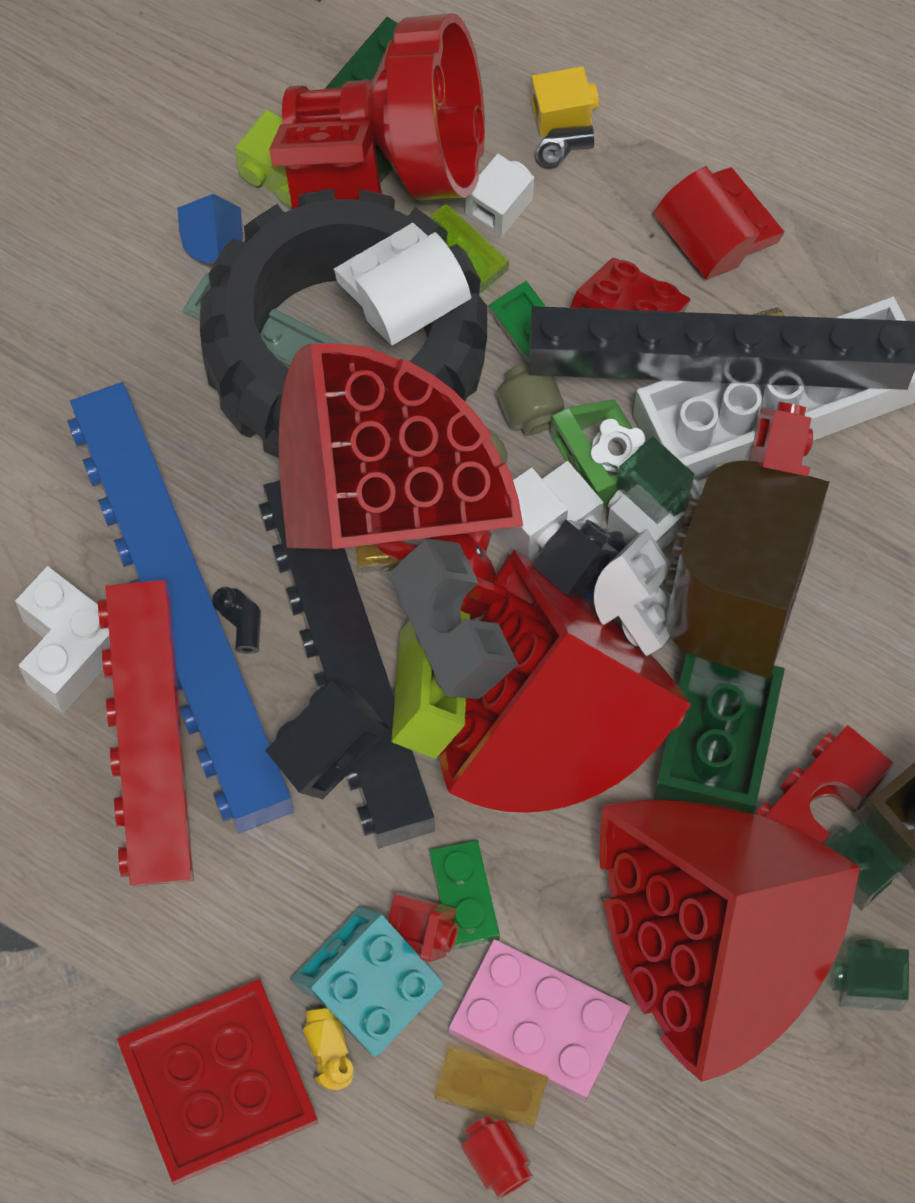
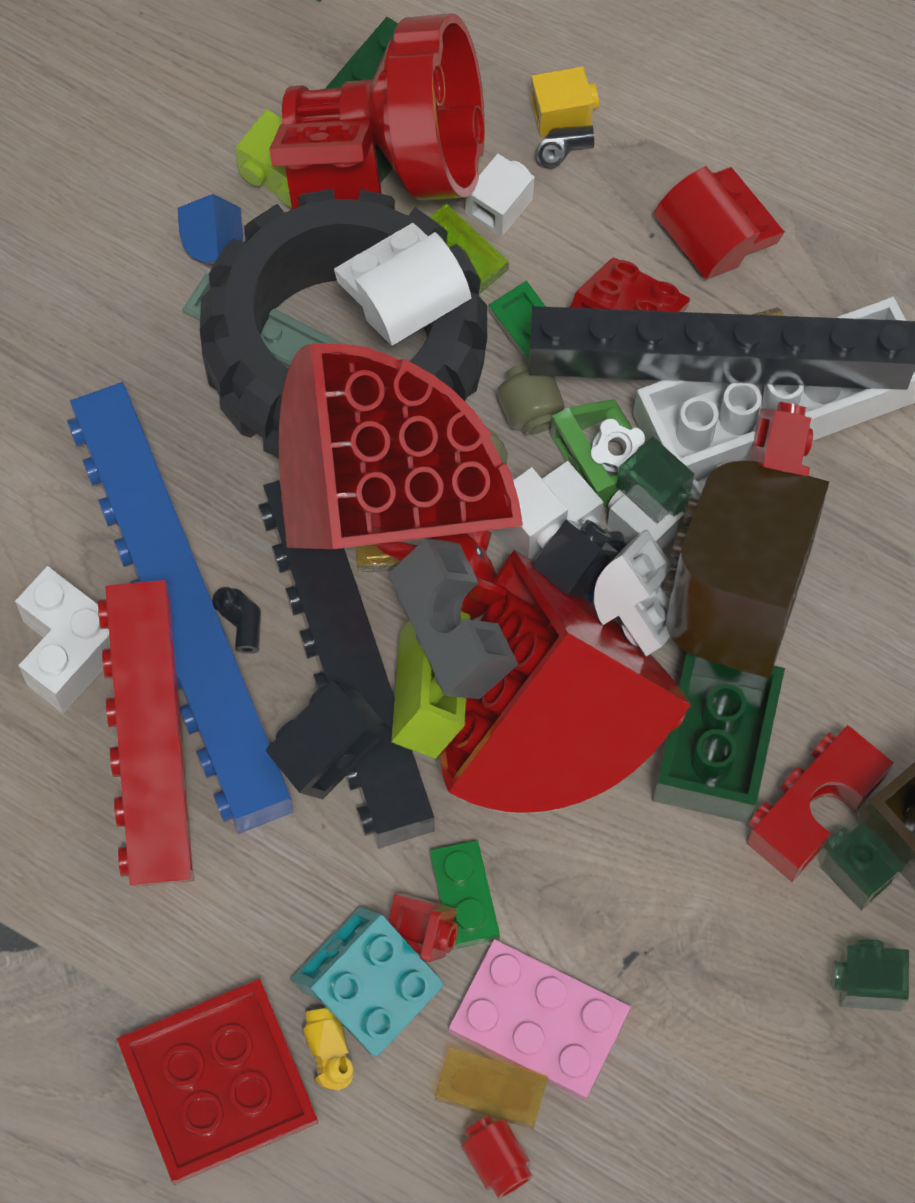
(721, 923): red brick -> none

